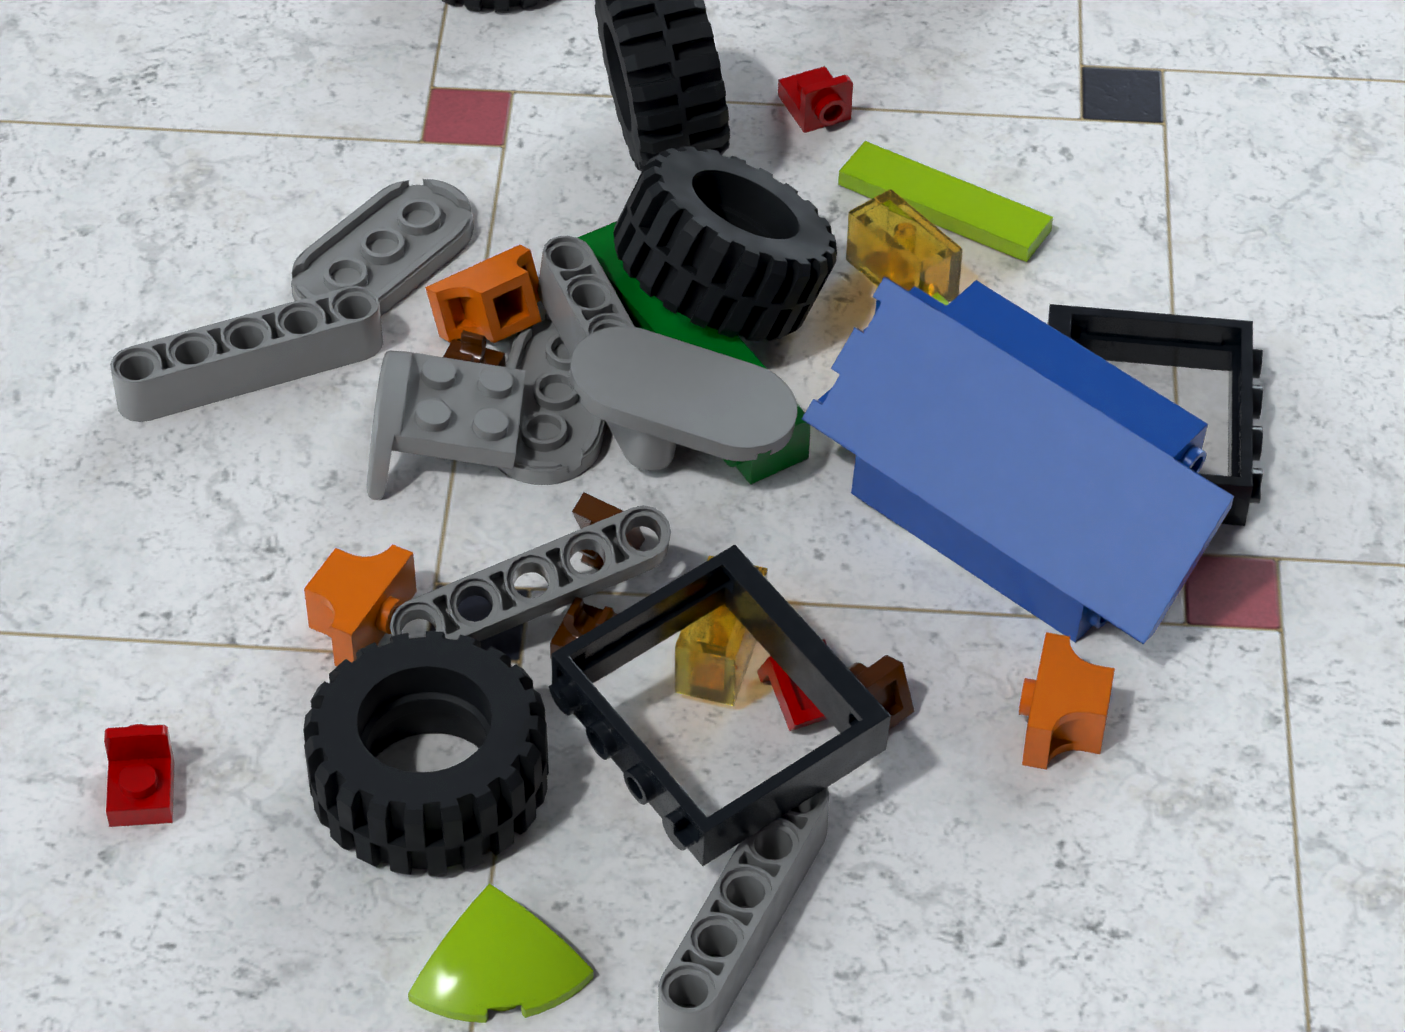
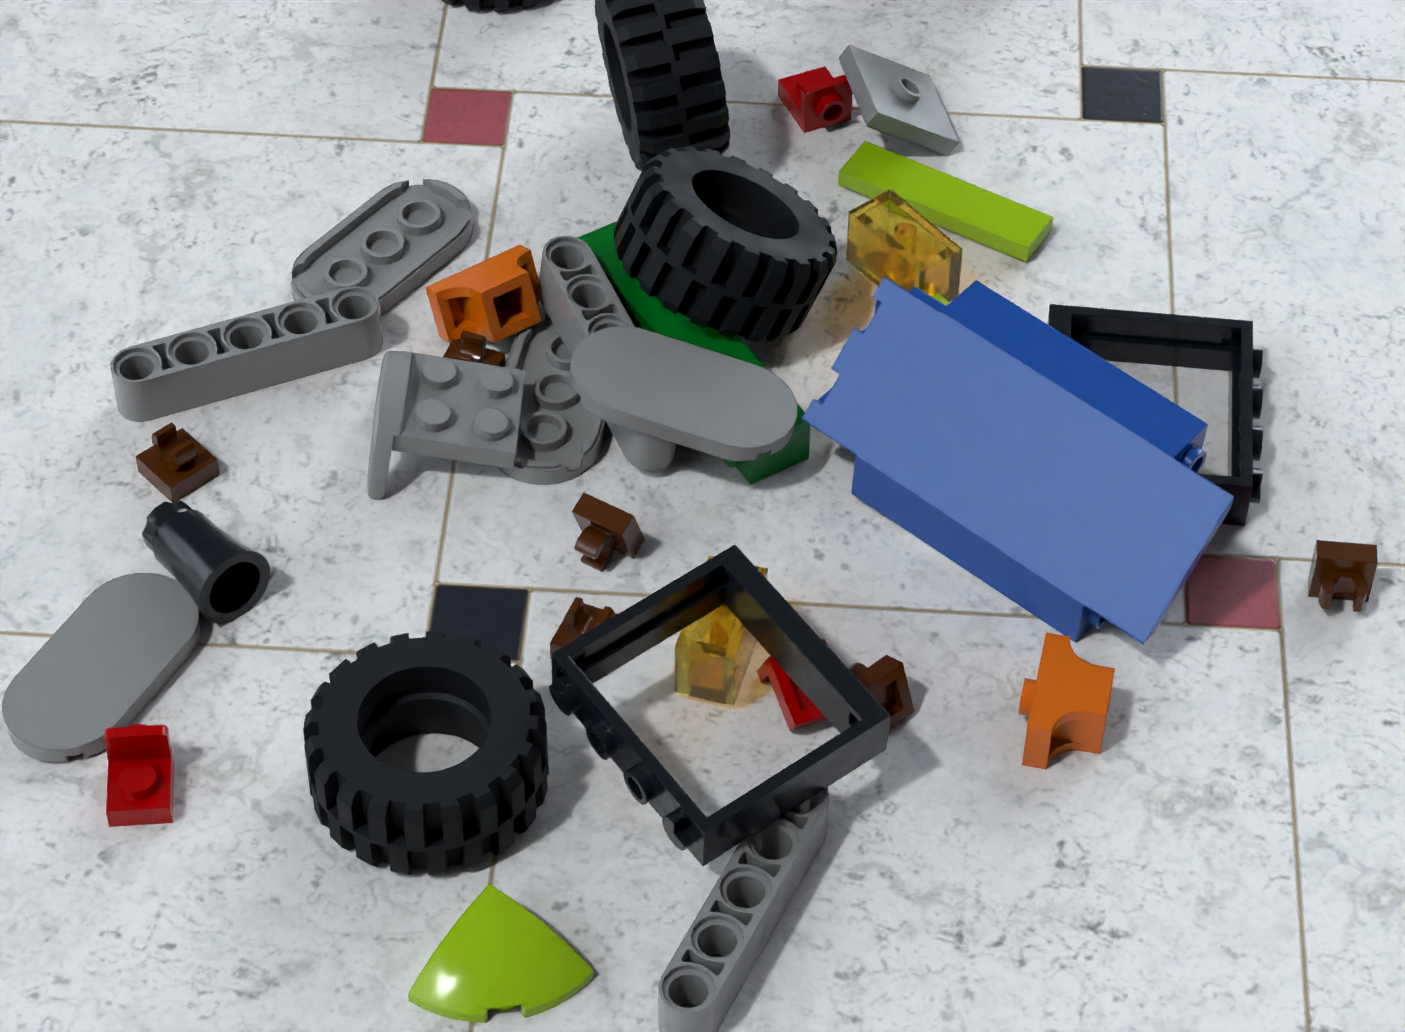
(101, 666): none -> light grey tile
(176, 463): none -> reddish brown tile
(207, 562): none -> black plant
(357, 596): orange brick -> none
(550, 562): light grey beam -> none
(898, 100): none -> light grey plate
(1342, 572): none -> reddish brown tile

